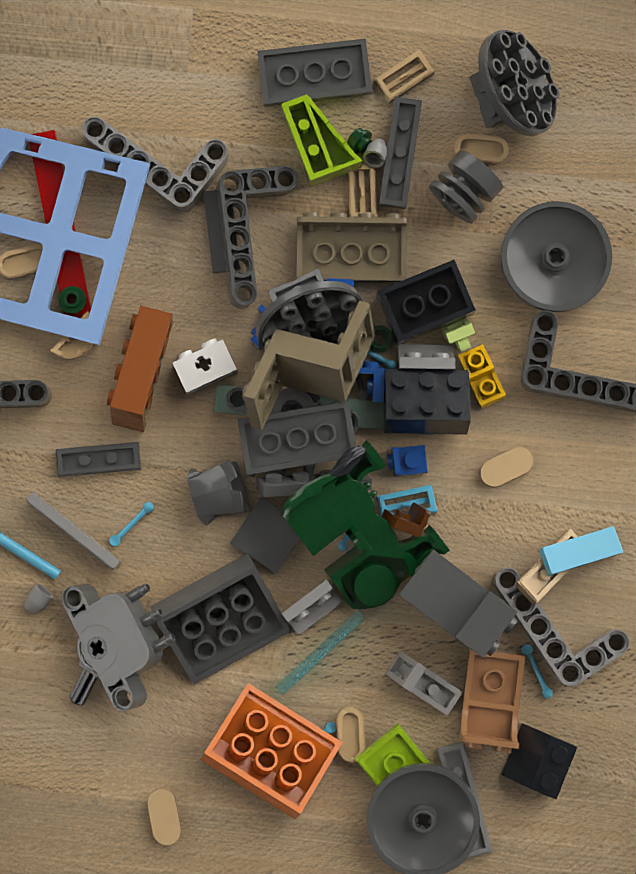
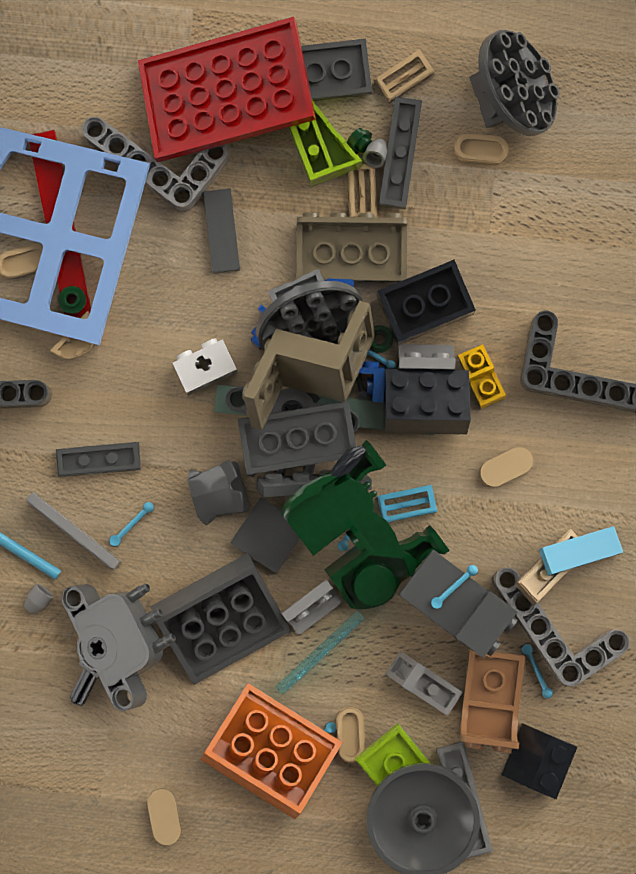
(139, 368): dark orange wedge -> none
(226, 89): none -> red plate
(241, 225): dark grey beam -> none
(407, 460): blue bracket -> none
(410, 522): reddish brown bracket -> none
(436, 602): none -> medium azure hinge
(458, 333): yellowish green tile -> none
(470, 181): dark grey wheel -> none
(556, 256): dark grey dish -> none

